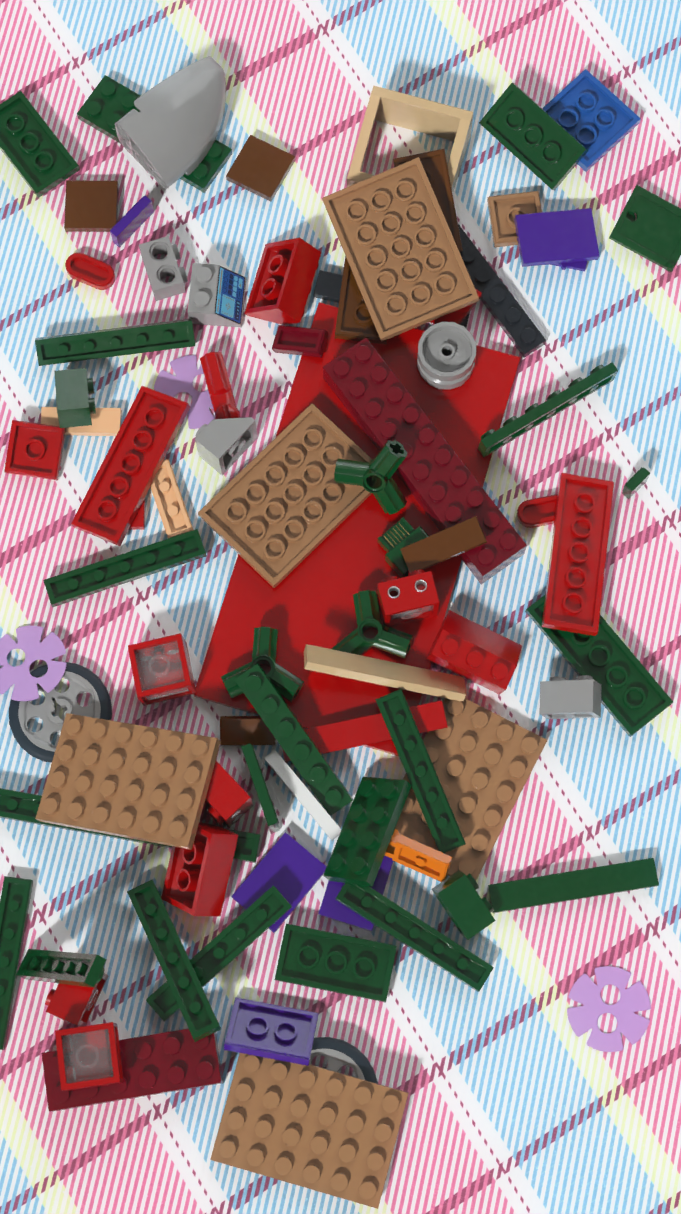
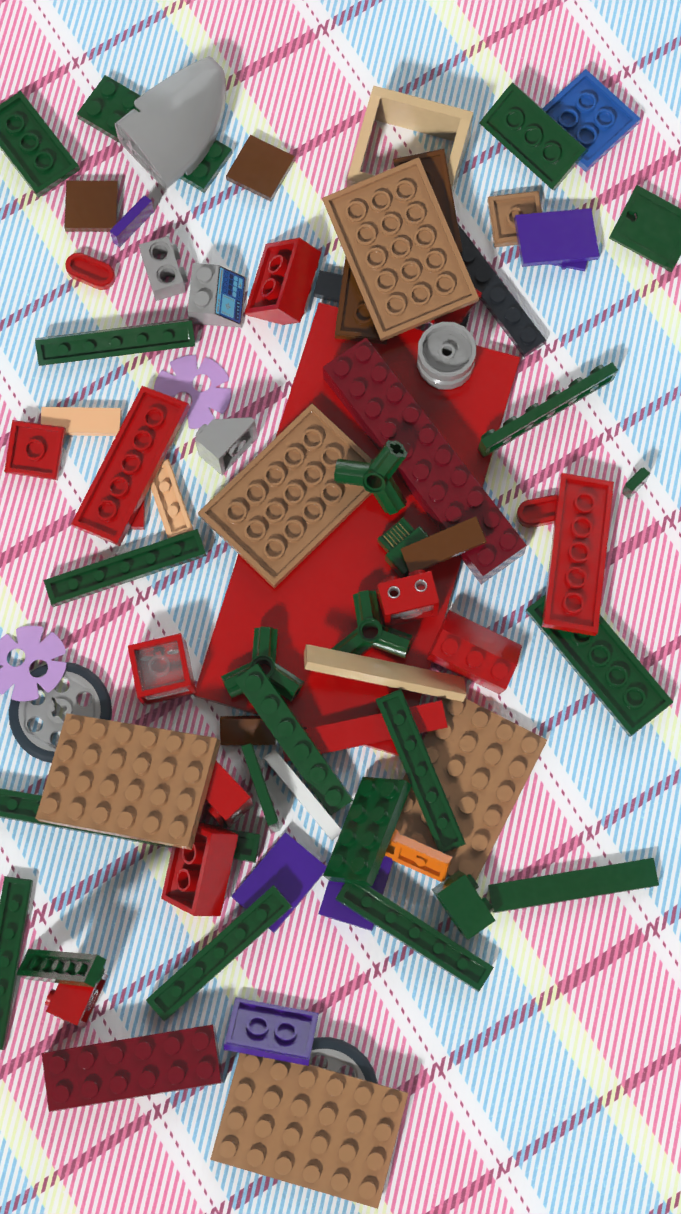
(73, 397): brick -> none
(89, 1056): piece -> none
(174, 961): dark green plate -> none
(219, 386): red piece -> none
(300, 341): dark red tile -> none
(335, 963): dark green plate -> none
(570, 698): light grey brick -> none
(586, 1016): lavender piece -> none

